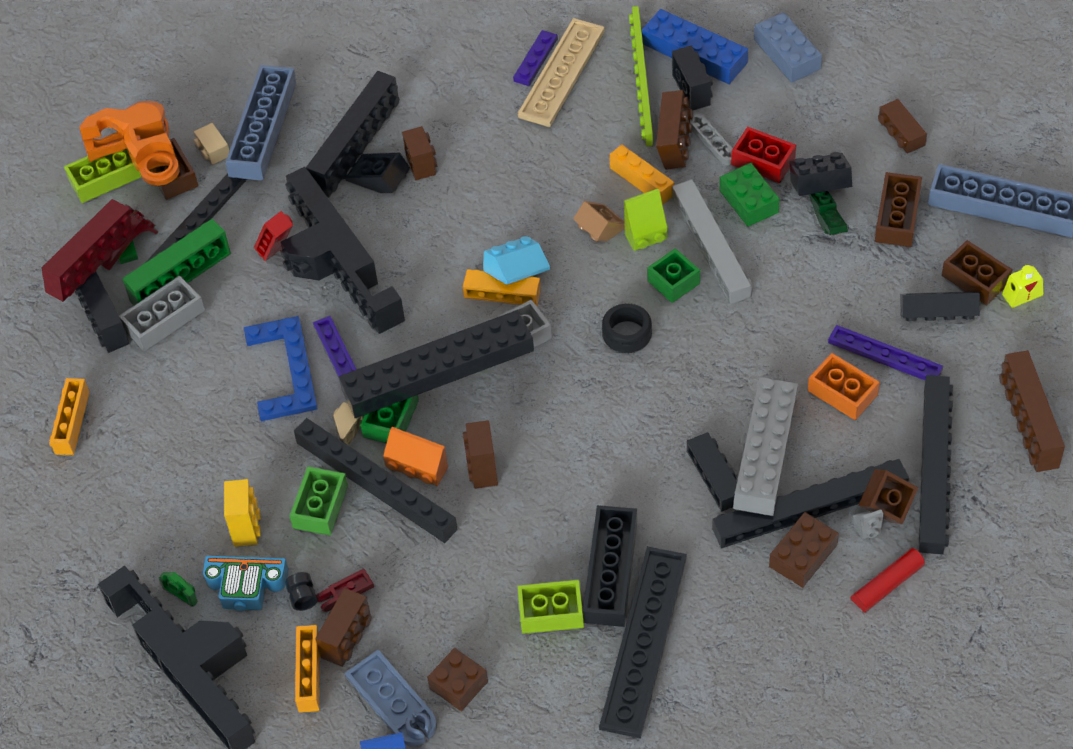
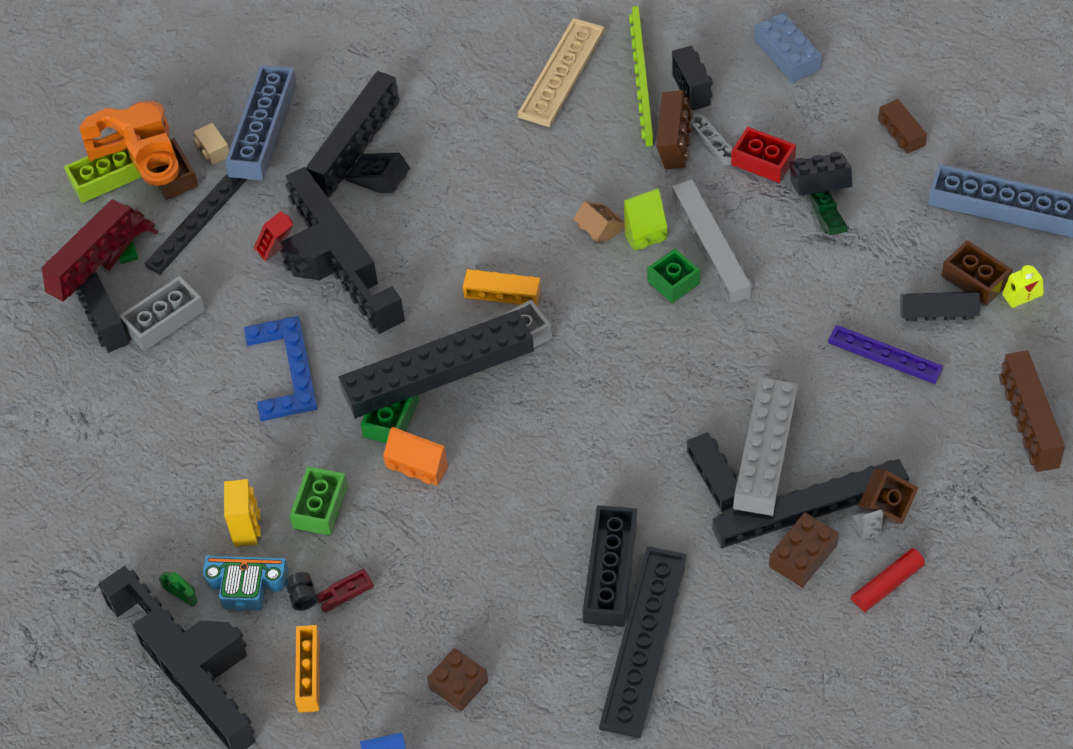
(69, 416): light orange brick -> none
(185, 258): green brick -> none
(334, 346): dark purple plate -> none
(343, 627): reddish brown brick -> none
(346, 424): tan slope -> none
(376, 480): black brick -> none
(392, 699): sand blue plate -> none
(419, 153): reddish brown brick -> none
(480, 454): reddish brown brick -> none
(515, 260): medium azure slope -> none
(535, 58): dark purple plate -> none
(550, 606): lime brick -> none
(624, 313): black tyre -> none
(640, 173): light orange brick -> none
(720, 55): blue brick -> none
(749, 194): green brick -> none
(843, 386): orange brick -> none
(898, 209): reddish brown brick -> none
(934, 465): black brick -> none

